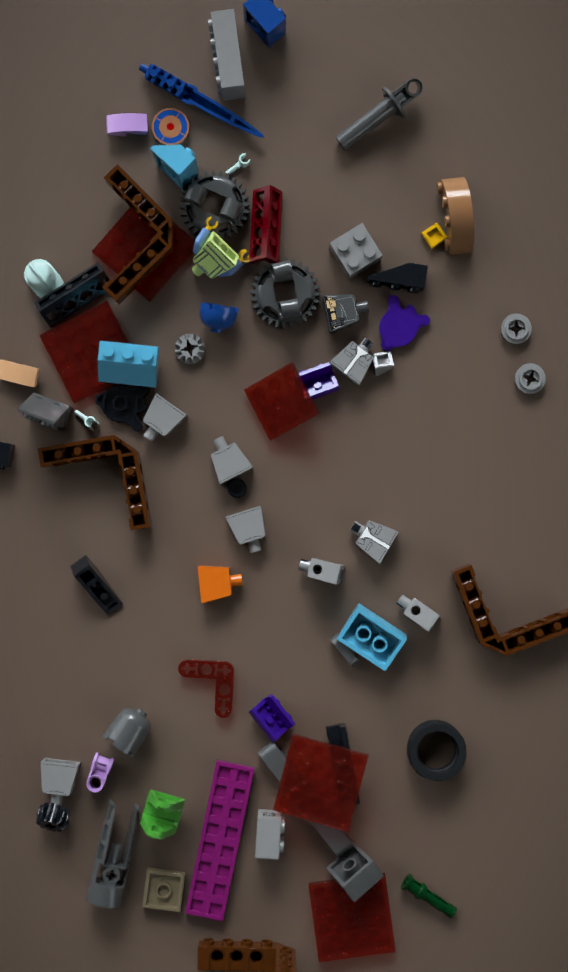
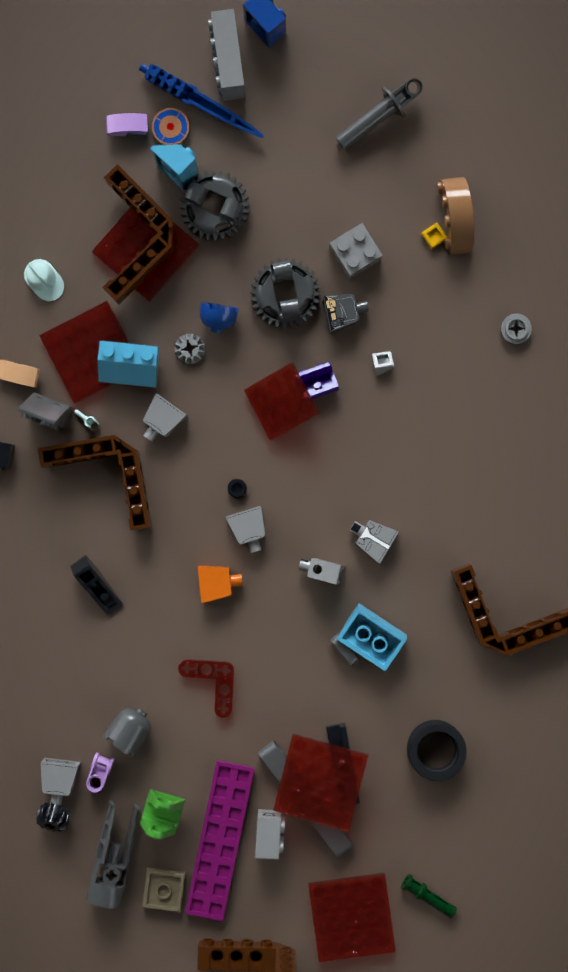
(57, 298): black fence -> none
(123, 404): black tile -> none
(214, 255): torso -> none
(228, 460): light grey torso -> none
(240, 163): light aqua hand -> none
(269, 223): dark red fence -> none
(271, 717): dark purple bracket -> none
(354, 361): light grey torso -> none
(355, 872): dark grey slope -> none
(400, 325): dark purple tile -> none
(405, 276): black slope -> none
(426, 617): light grey torso -> none
(538, 375): light grey gear -> none

